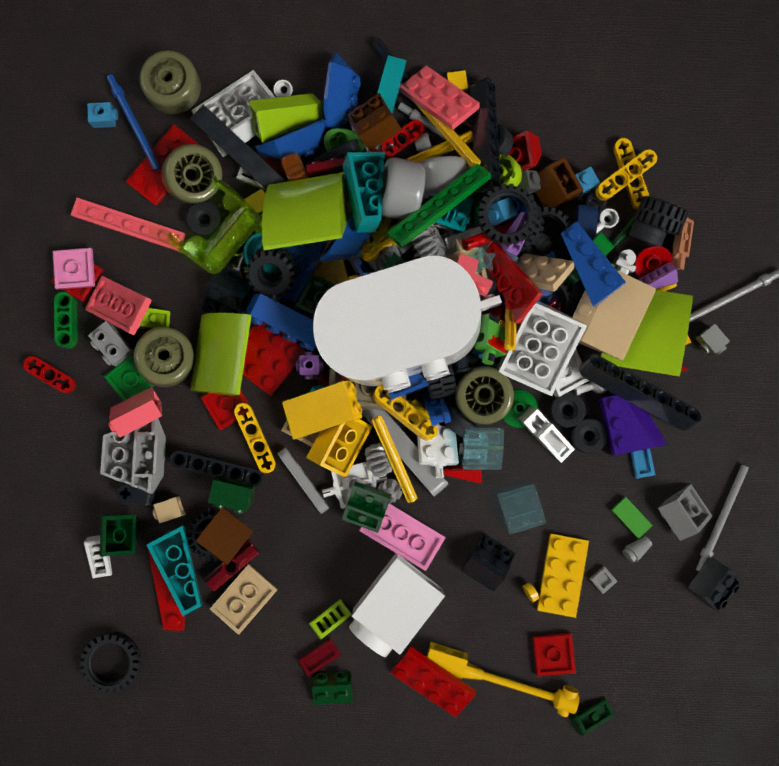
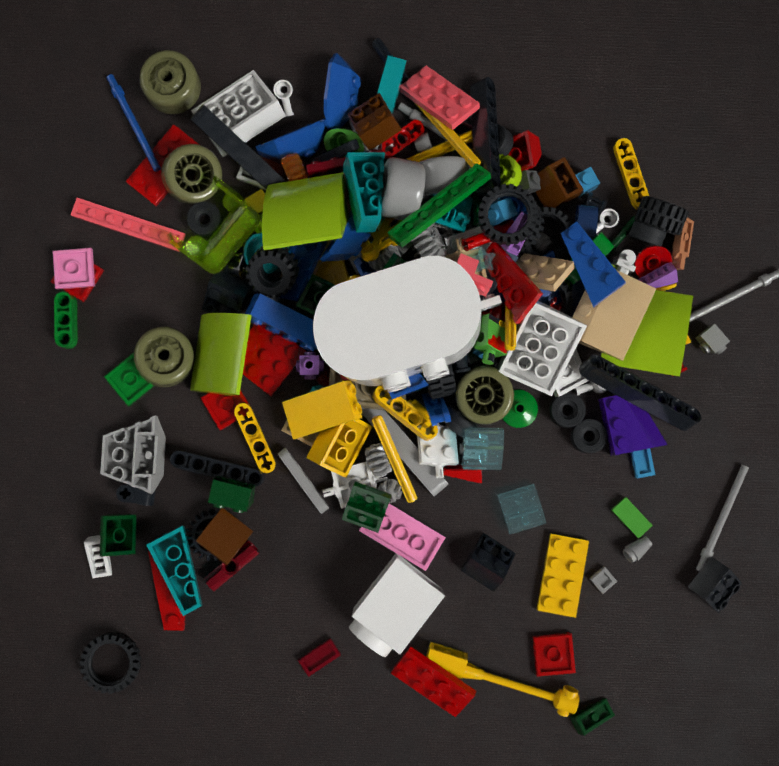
(35, 372): red beam -> none
(102, 115): dark azure brick -> none
(110, 343): light grey brick -> none
(118, 305): coral plate -> none
(135, 412): coral brick -> none
(155, 318): lime slope -> none
(168, 510): tan brick -> none
(243, 599): tan plate -> none
(284, 114): lime slope -> none
(316, 629): lime slope -> none
(332, 687): dark green bracket -> none
(459, 79): yellow tile -> none
(530, 592): yellow tile -> none
(546, 433): white slope -> none
(627, 176): yellow beam -> none
(685, 512): light grey slope -> none

